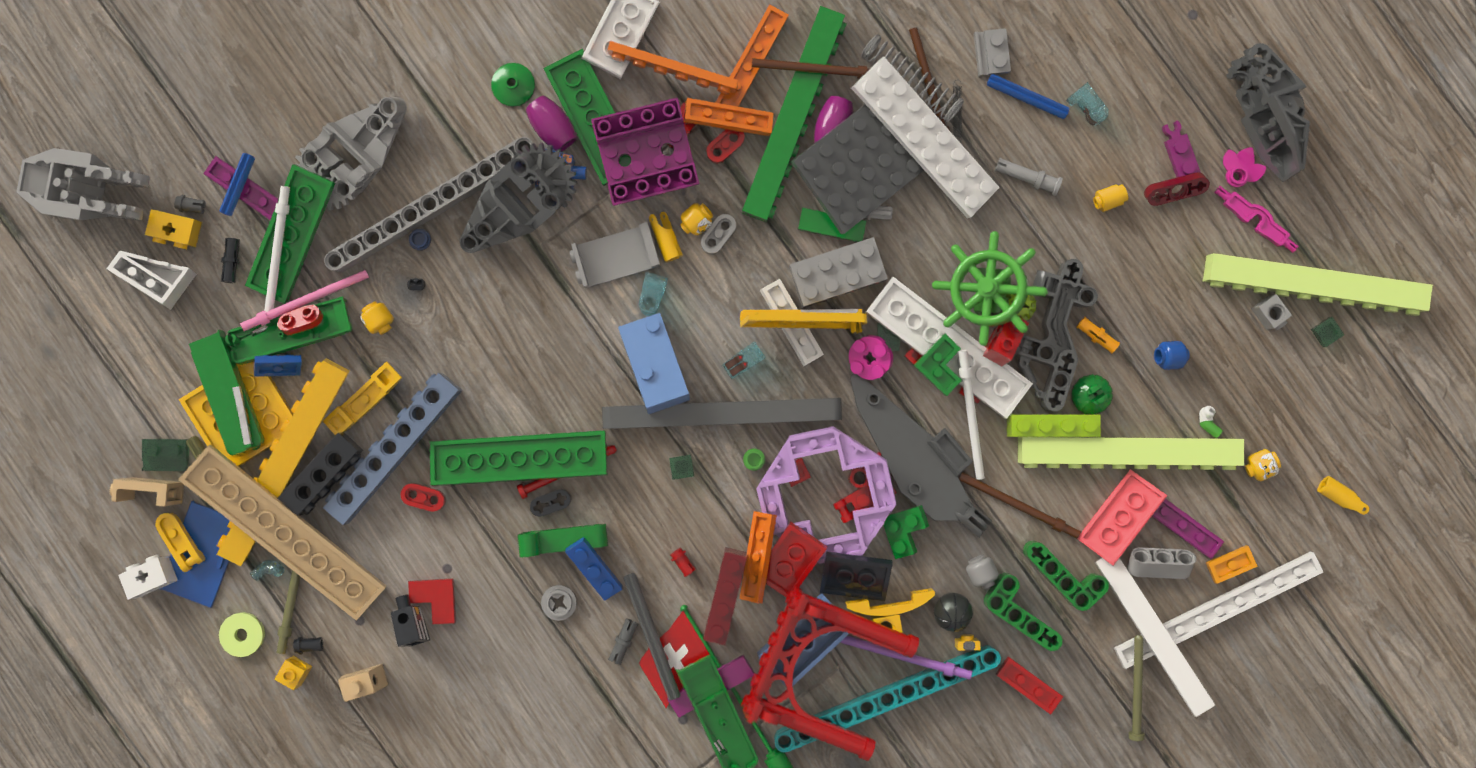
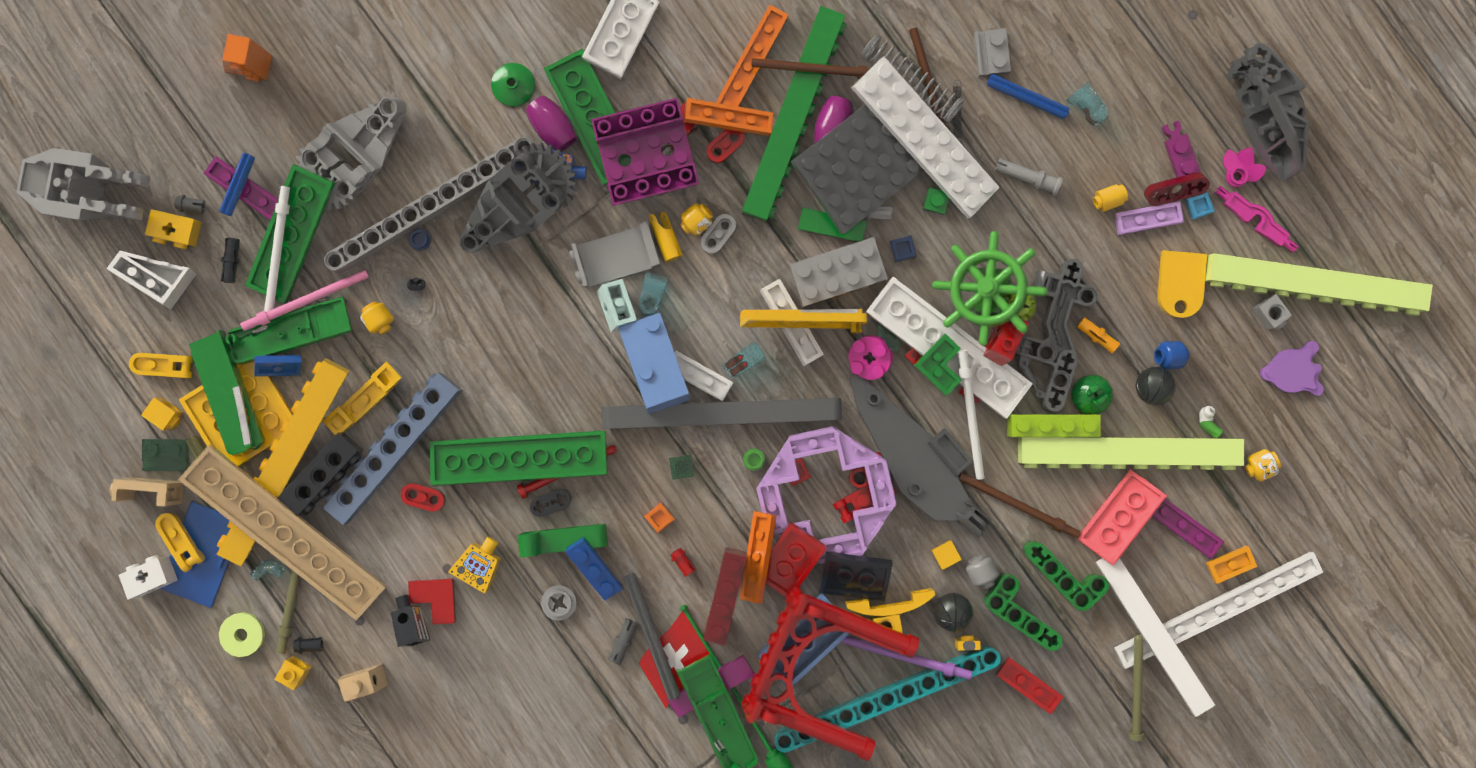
(160, 365): none -> yellow plate
(162, 414): none -> yellow brick
(246, 58): none -> orange wedge
(300, 319): red plate -> none
(478, 565): none -> yellow torso
(616, 304): none -> light aqua brick
(659, 517): none -> orange tile
(664, 65): orange plate -> none
(703, 377): none -> white tile
(899, 528): green plate -> none
(903, 249): none -> dark blue tile
(936, 201): none -> green plate
(946, 554): none -> yellow tile
(1149, 218): none -> lavender tile
(1155, 385): none -> pearl dark grey piece
(1161, 563): light grey beam -> none
(1181, 280): none -> yellow tile
(1199, 205): none -> dark azure tile
(1294, 371): none -> medium lavender tile
(1327, 332): clear green plate -> none
(1341, 495): yellow piece -> none

